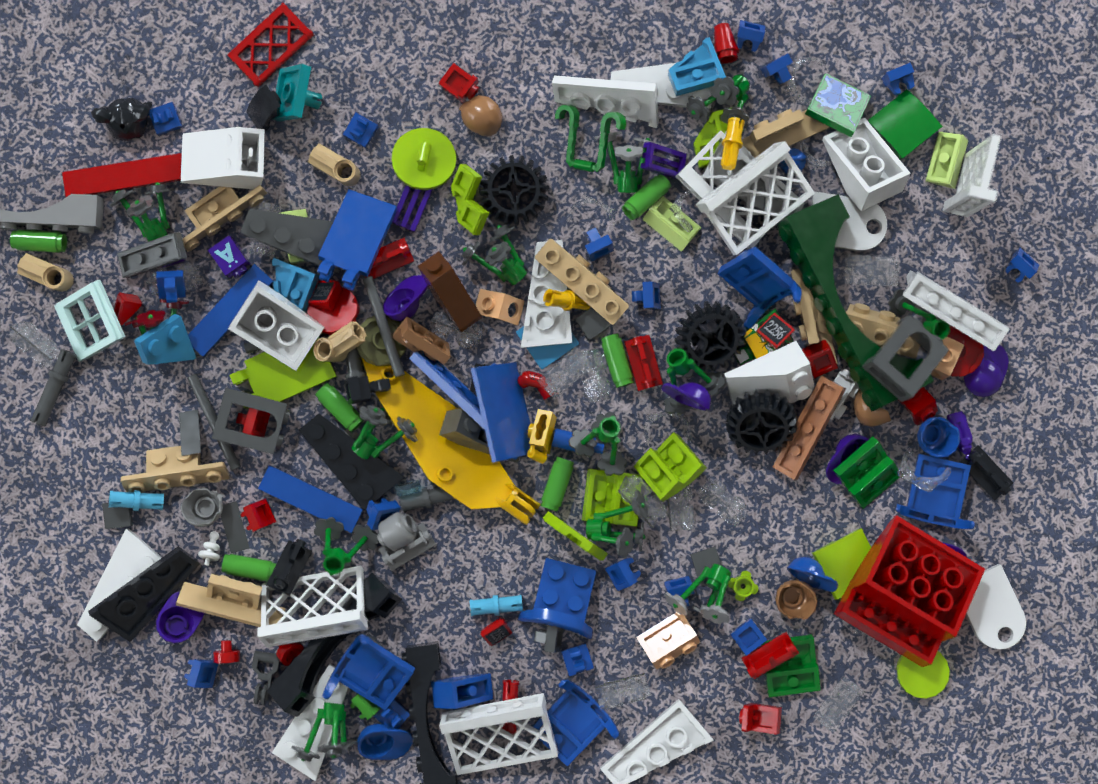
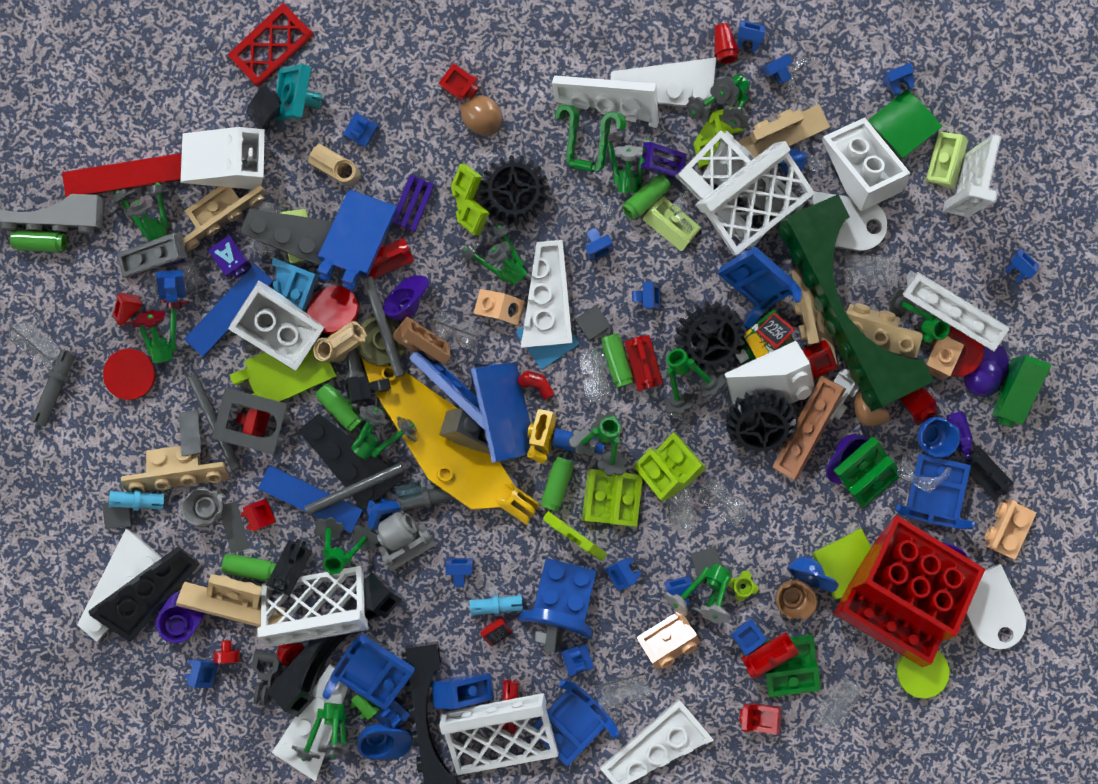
(44, 272): tan piece -> none
(106, 312): light aqua piece -> none
(127, 112): black hair -> none
(129, 374): none -> red tile
(165, 118): blue tile -> none
(165, 343): dark azure wing -> none
(211, 546): white hair -> none
(326, 294): red slope -> none
(354, 489): none -> dark grey bar
(423, 158): lime shield -> none
(449, 291): reddish brown slope -> none
(459, 568): none -> blue tile
(564, 300): yellow axle -> none
(565, 372): clear hinge -> none
(582, 281): tan bracket -> none
(600, 529): plant -> none
(655, 506): clear hinge -> none
(689, 394): dark purple cap -> none
(696, 70): dark azure wing -> none
(732, 143): yellow axle -> none
(838, 105): tile -> none
(891, 378): dark grey panel -> none
(1009, 529): none -> light nougat bracket
(1019, 390): none -> green slope

